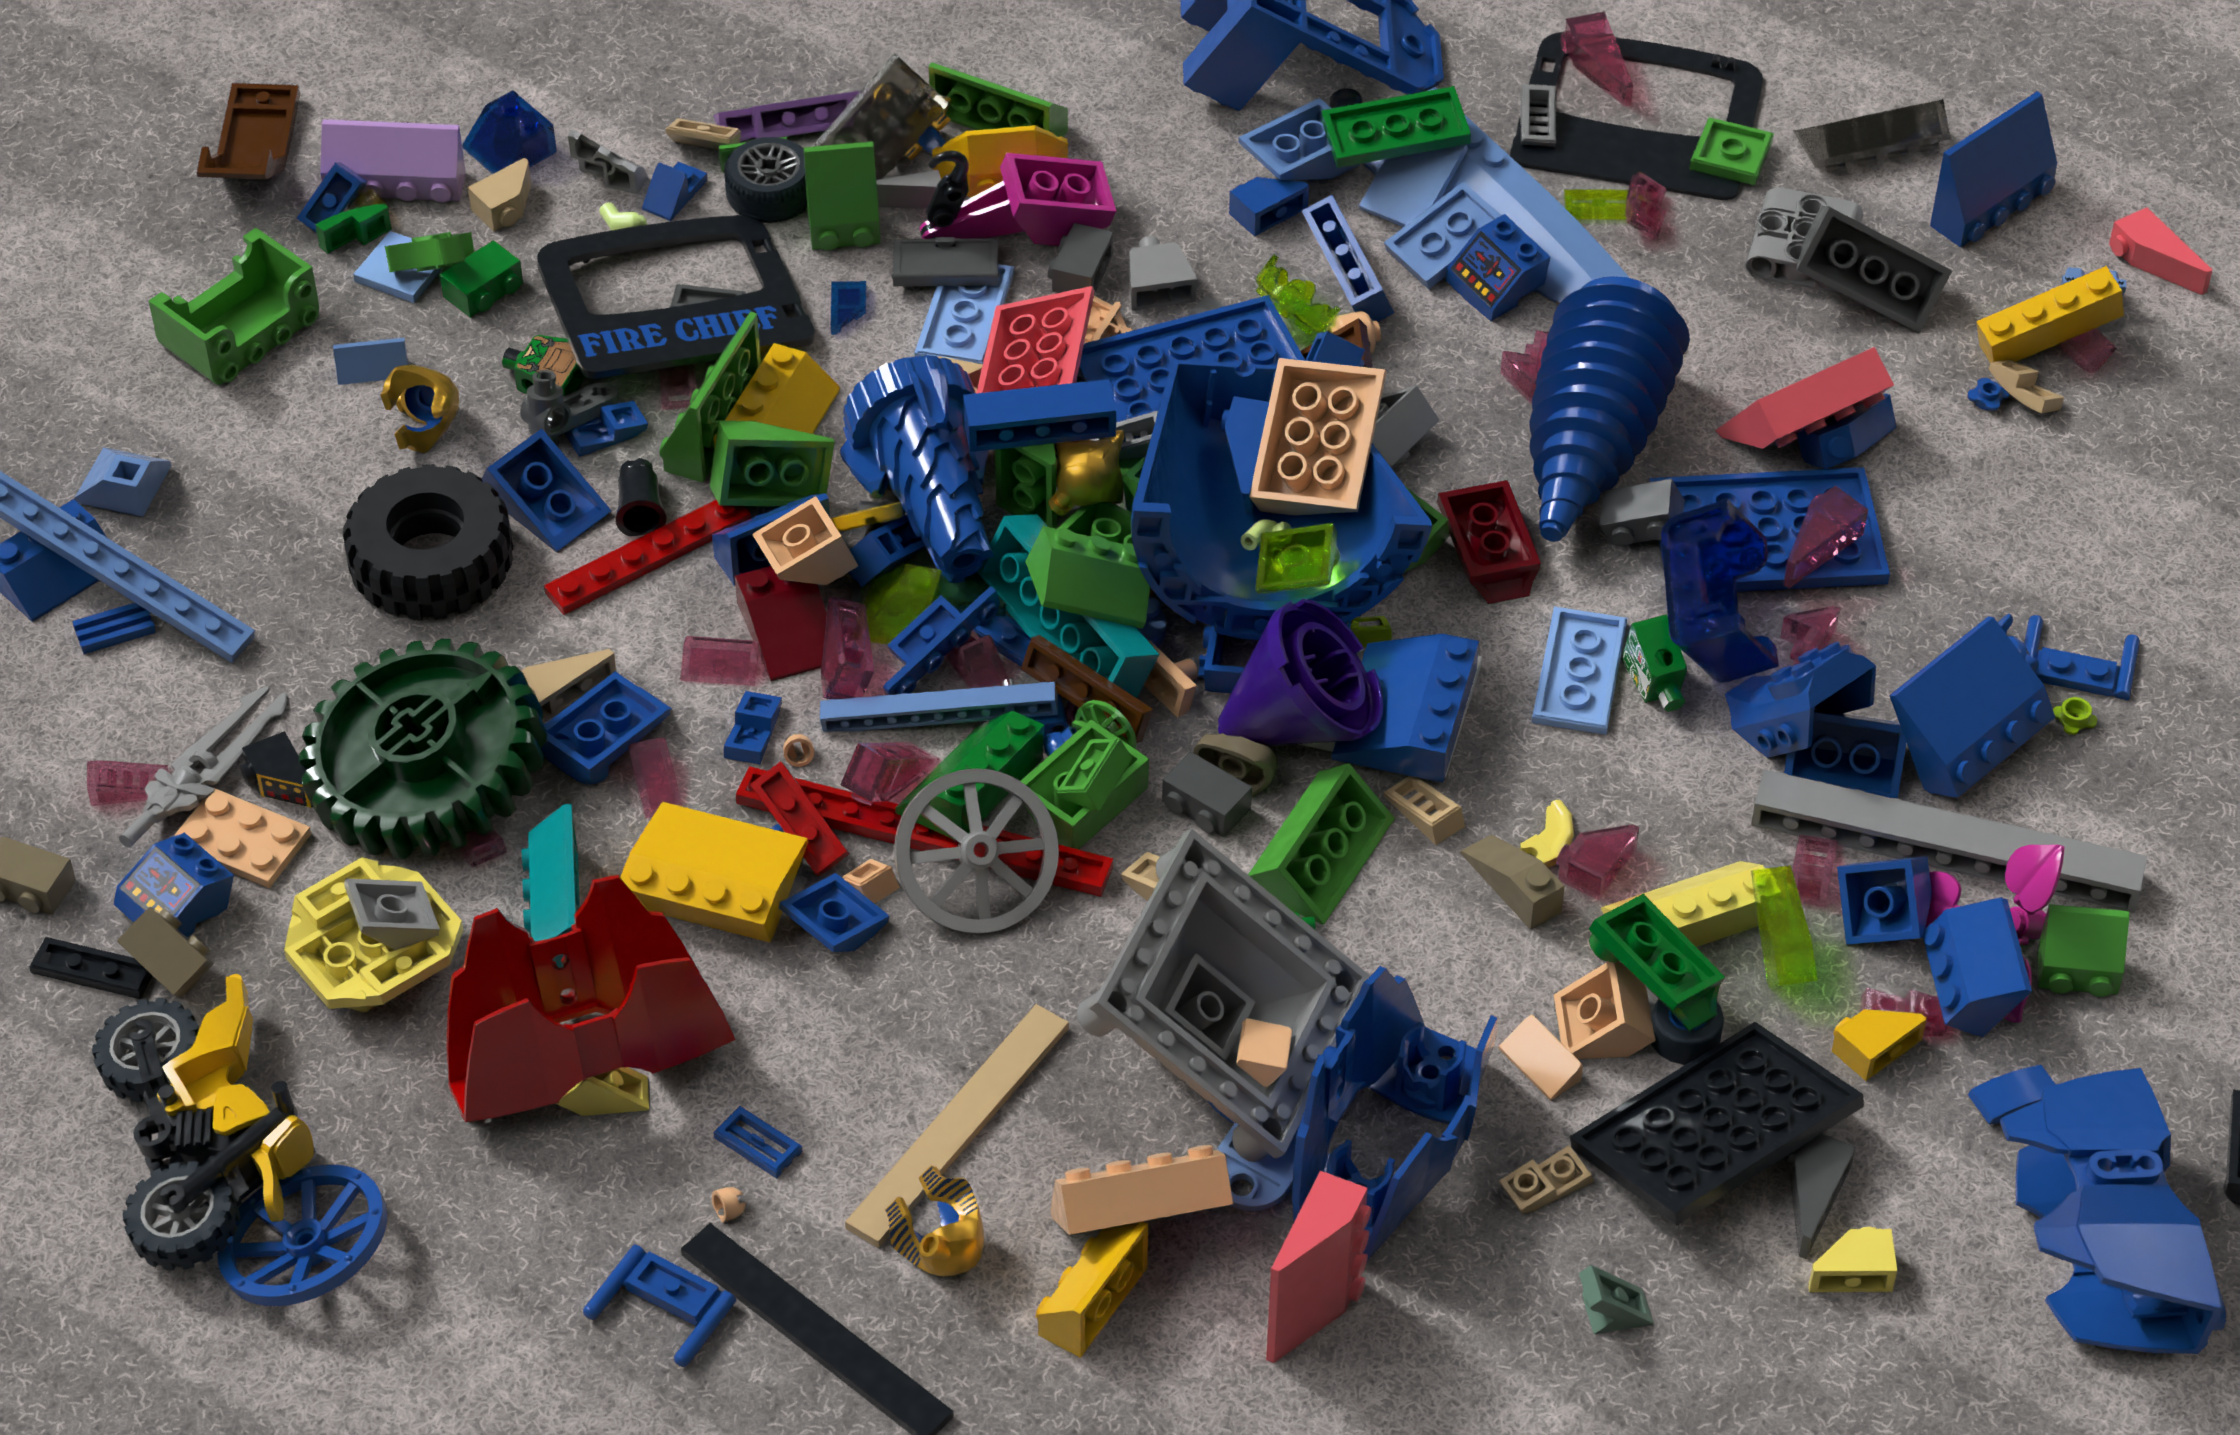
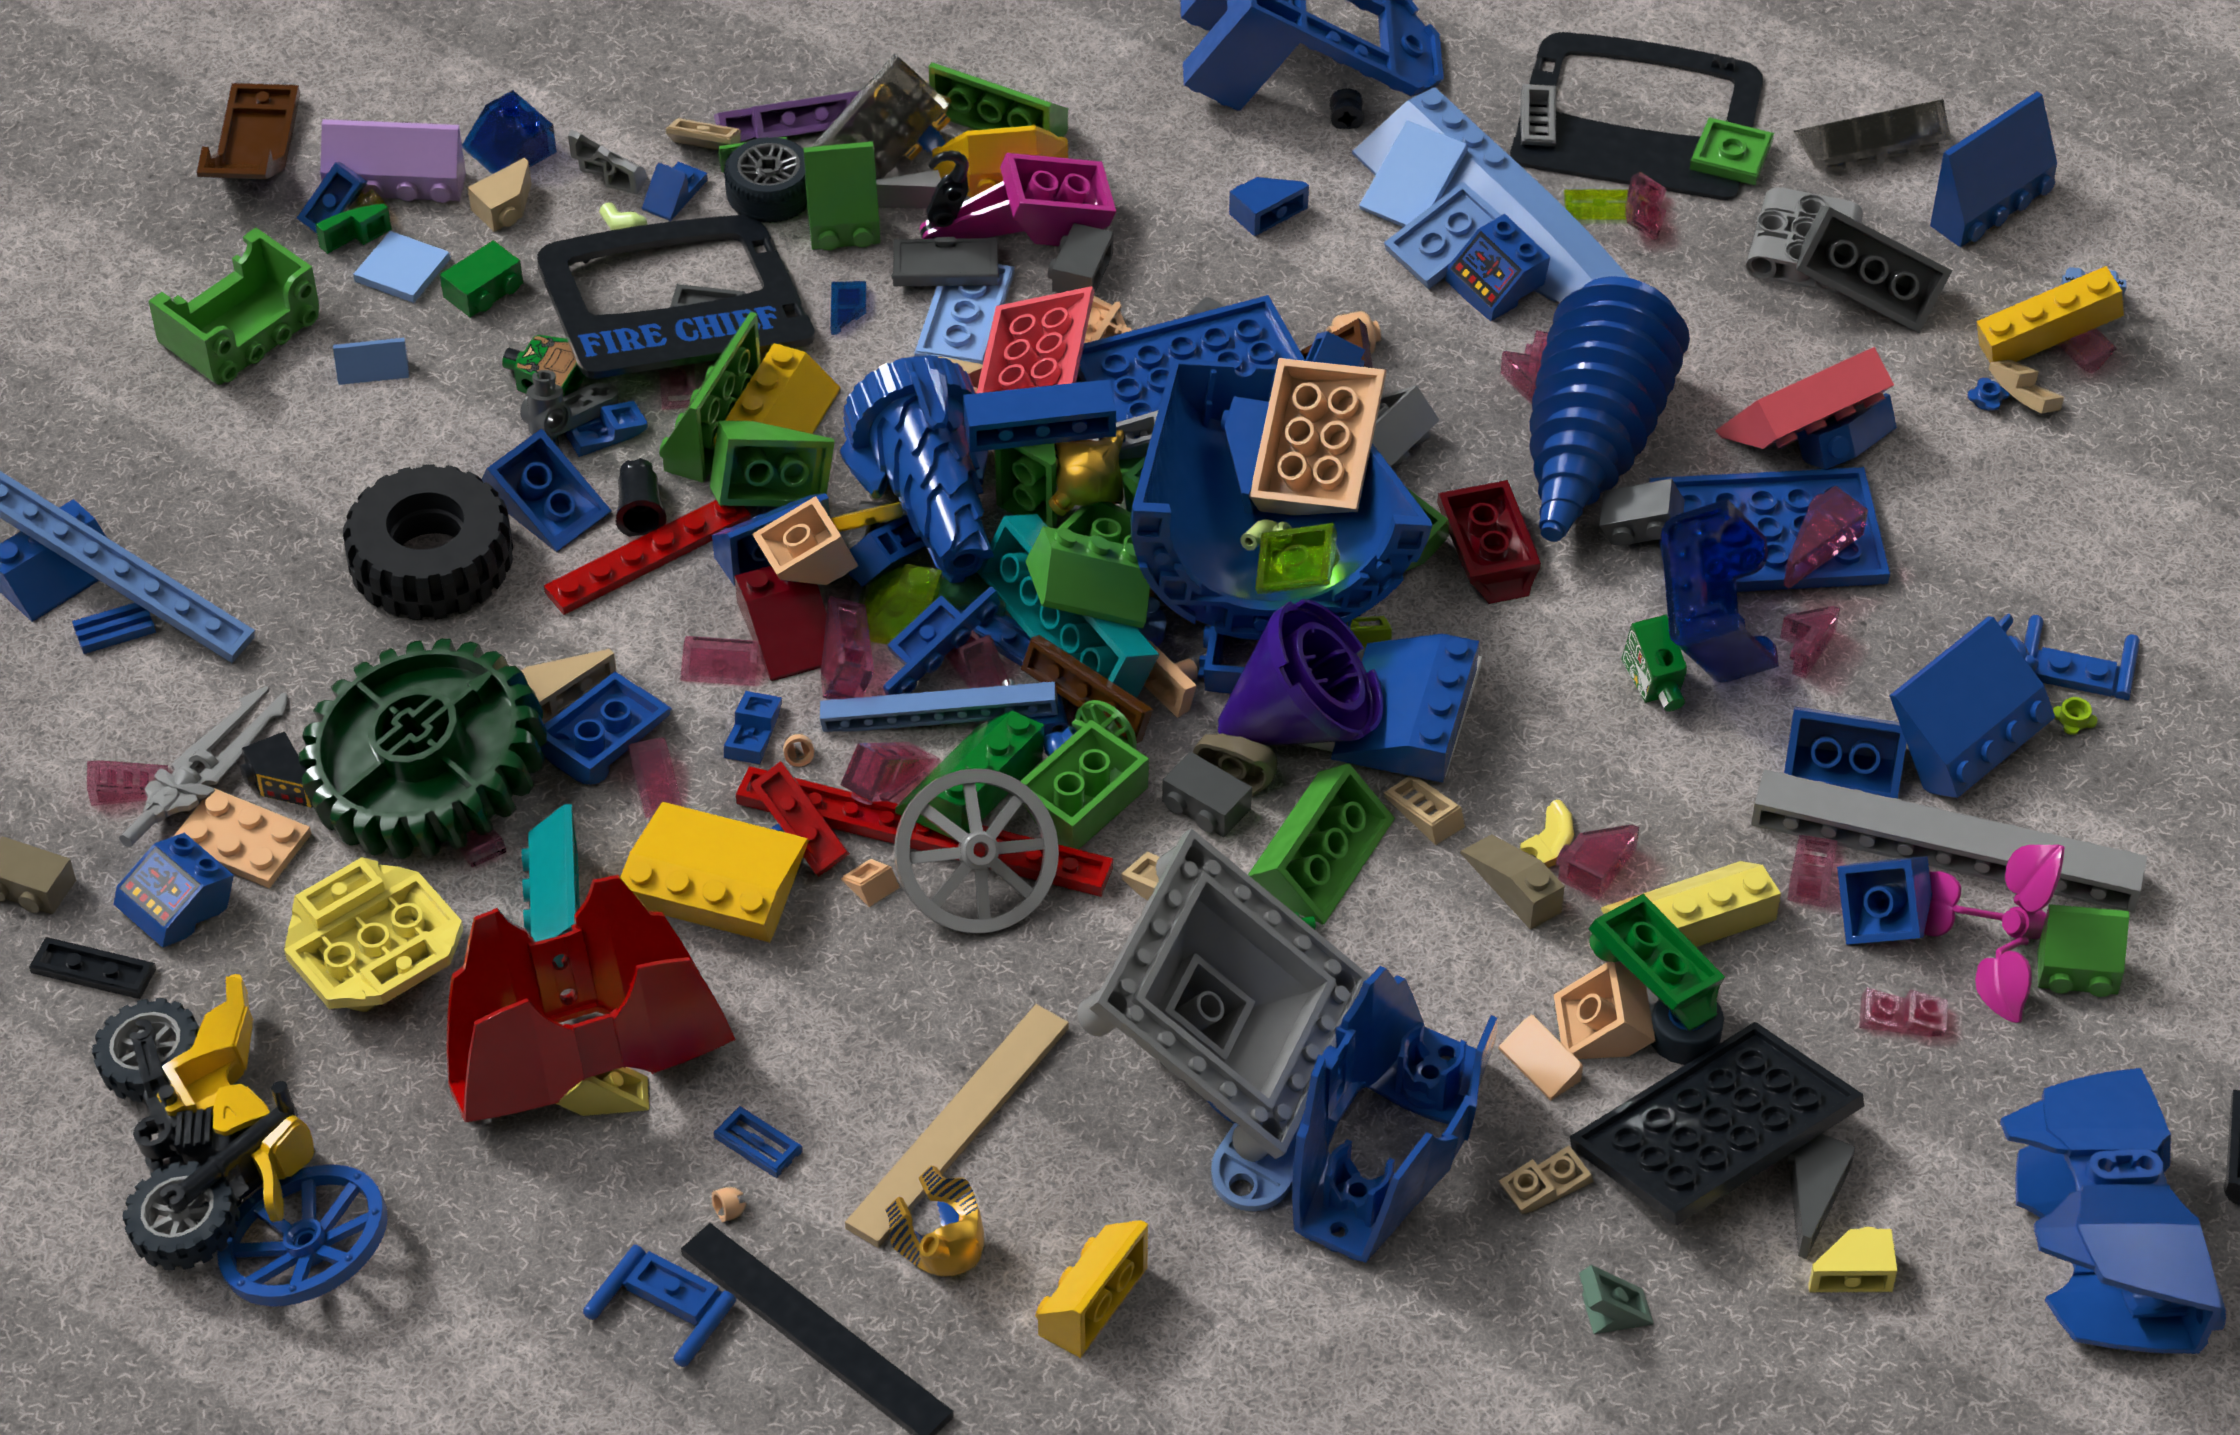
(123, 481): medium blue slope -> none
(166, 951): dark tan brick -> none
(392, 911): light grey slope -> none
(426, 398): pearl gold piece -> none
(430, 252): bright green piece -> none
(835, 914): blue slope -> none
(1095, 773): bright green slope -> none
(1141, 1191): light nougat slope -> none
(1160, 275): light grey torso -> none
(1264, 1050): light nougat slope -> none
(1294, 298): clear neon green plate -> none
(1295, 145): medium blue slope -> none
(1318, 1264): coral slope -> none
(1347, 259): blue brick -> none
(1396, 127): green plate -> none
(1579, 670): light blue tile -> none
(1597, 55): clear pink slope -> none
(1778, 709): blue slope -> none
(1783, 928): clear neon green slope -> none
(1876, 1039): yellow slope -> none
(1976, 965): blue slope -> none
(2010, 1092): blue slope -> none
(2157, 250): coral slope -> none

